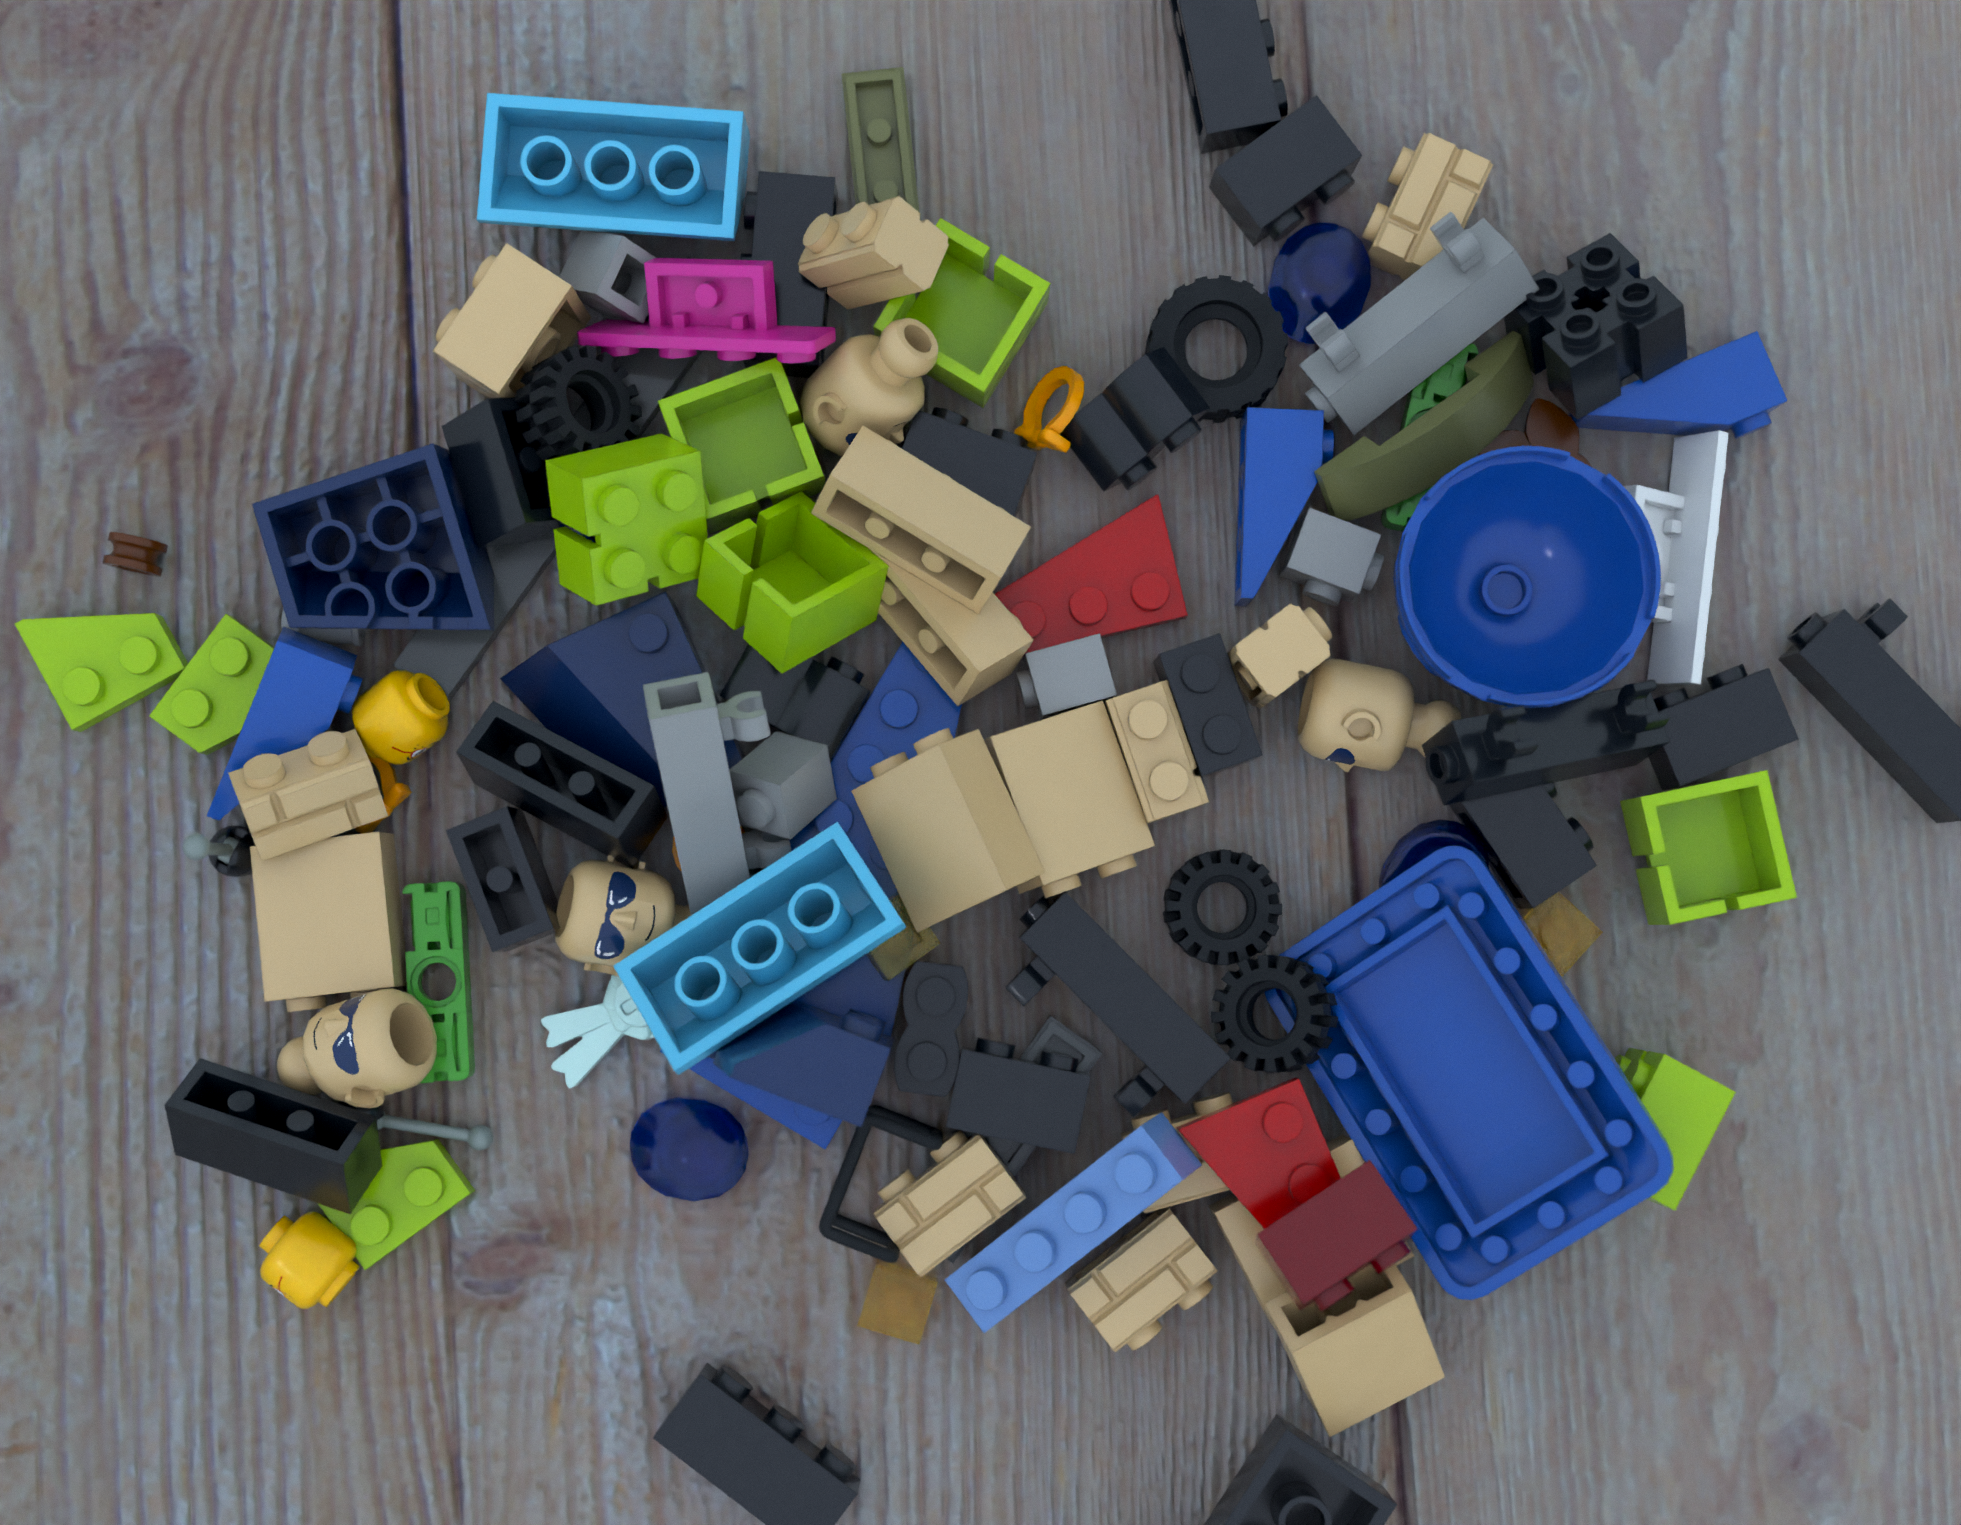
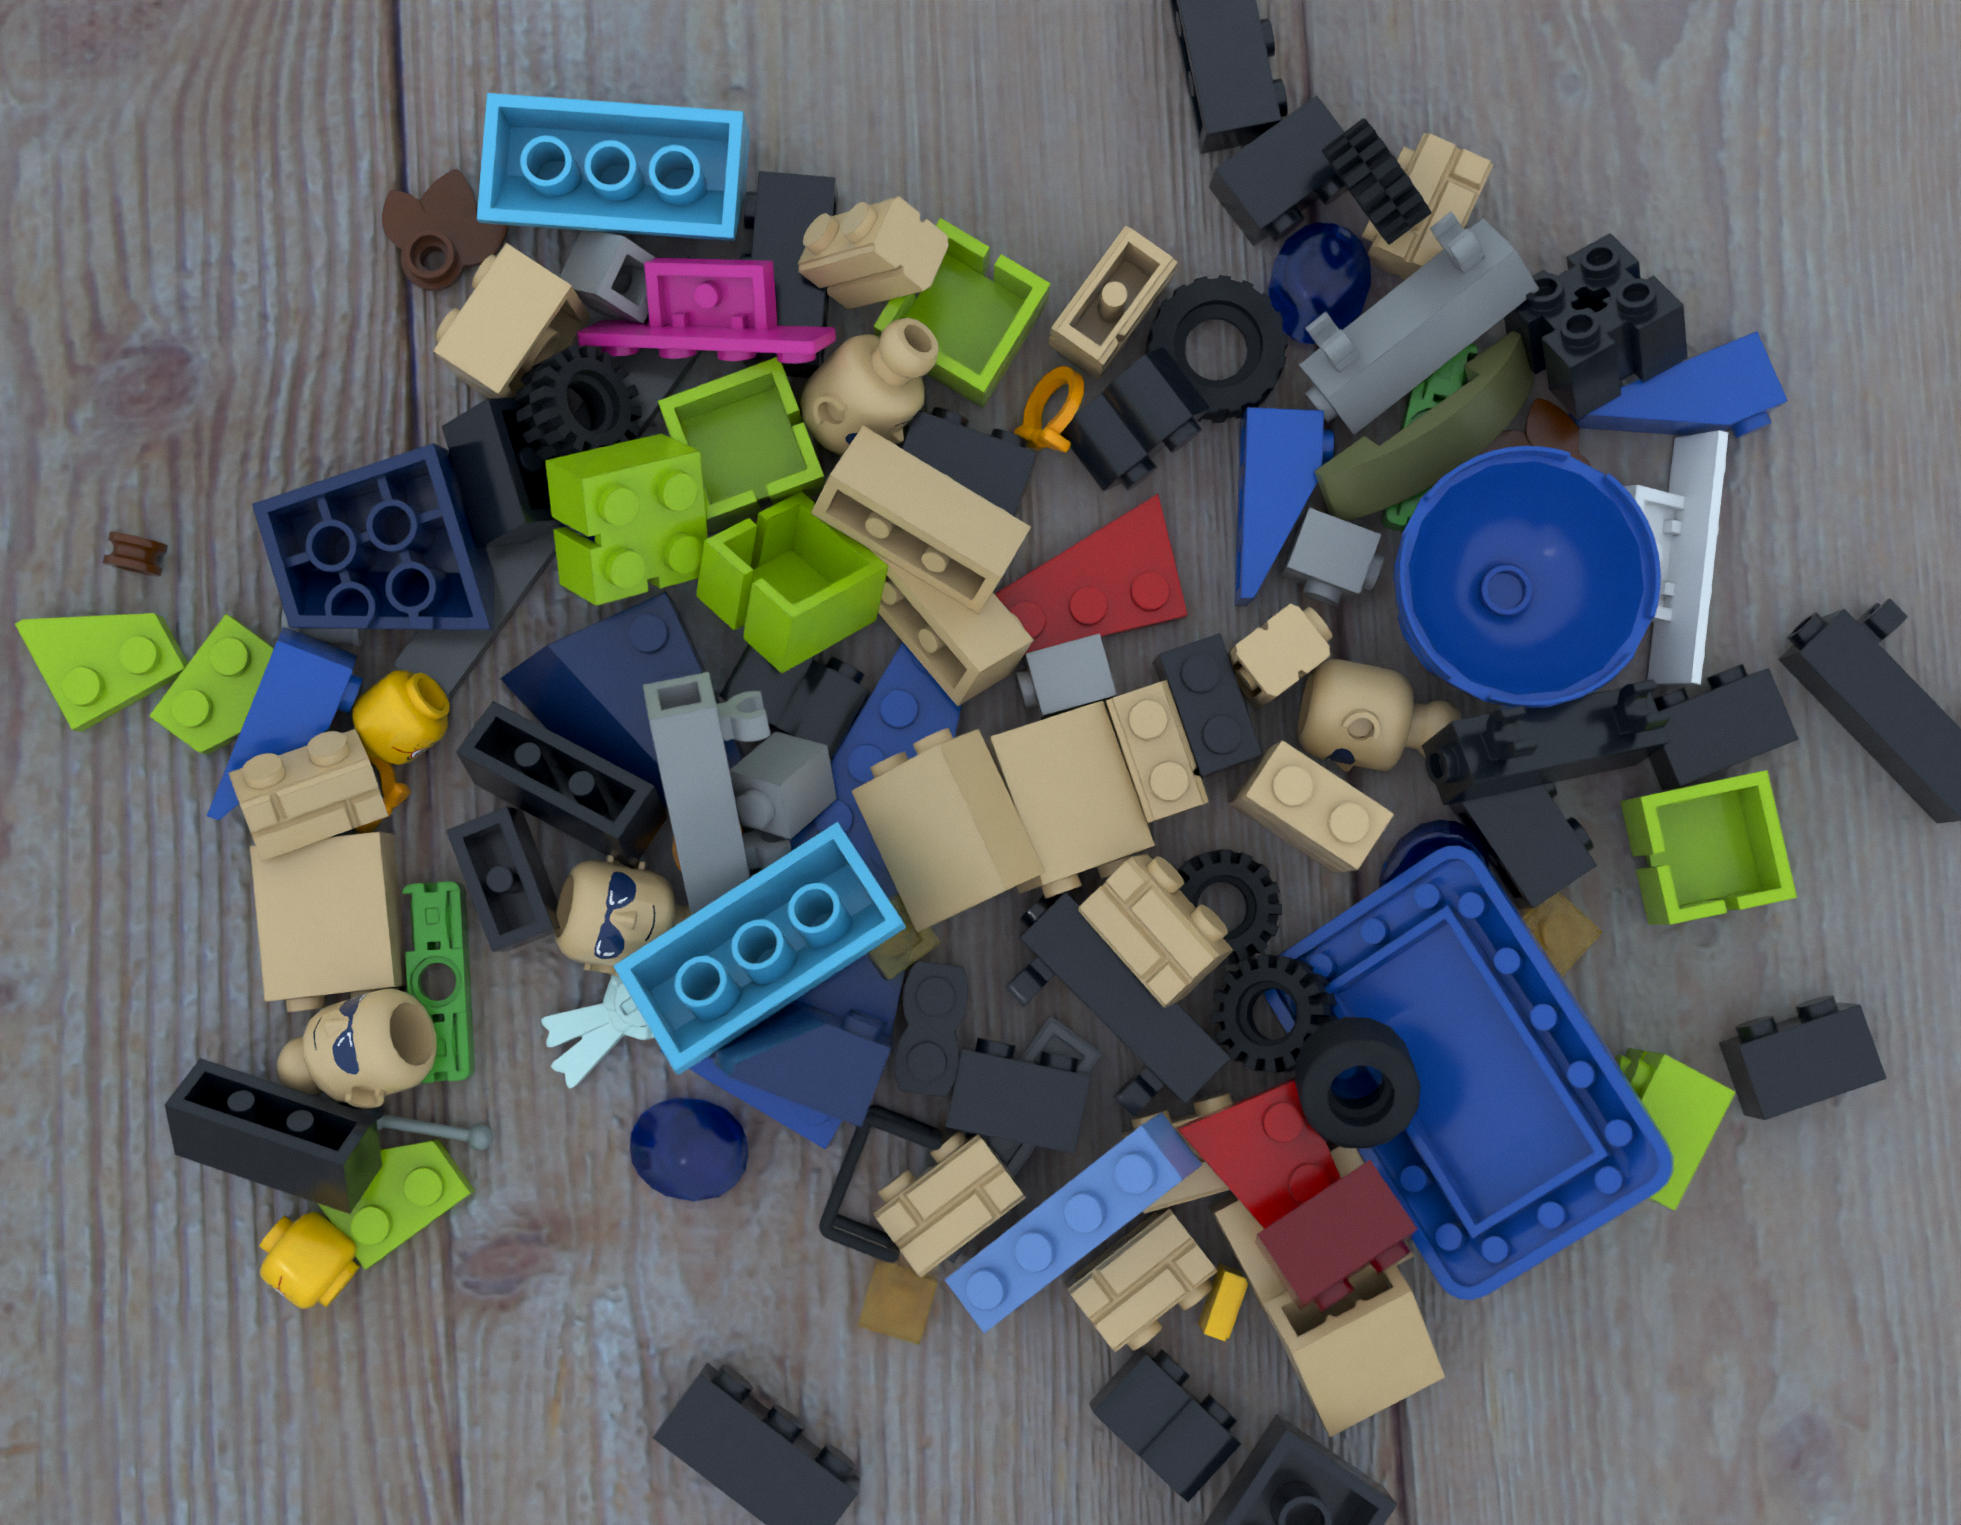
(223, 849): hinge -> none
(440, 223): none -> reddish brown plate
(879, 136): olive tile -> none
(1112, 302): none -> tan brick
(1157, 927): none -> tan brick
(1165, 1422): none -> black brick
(1223, 1302): none -> yellow tile
(1311, 808): none -> tan brick
(1363, 1120): none -> black tyre
(1376, 181): none -> black tyre
(1801, 1058): none -> black brick

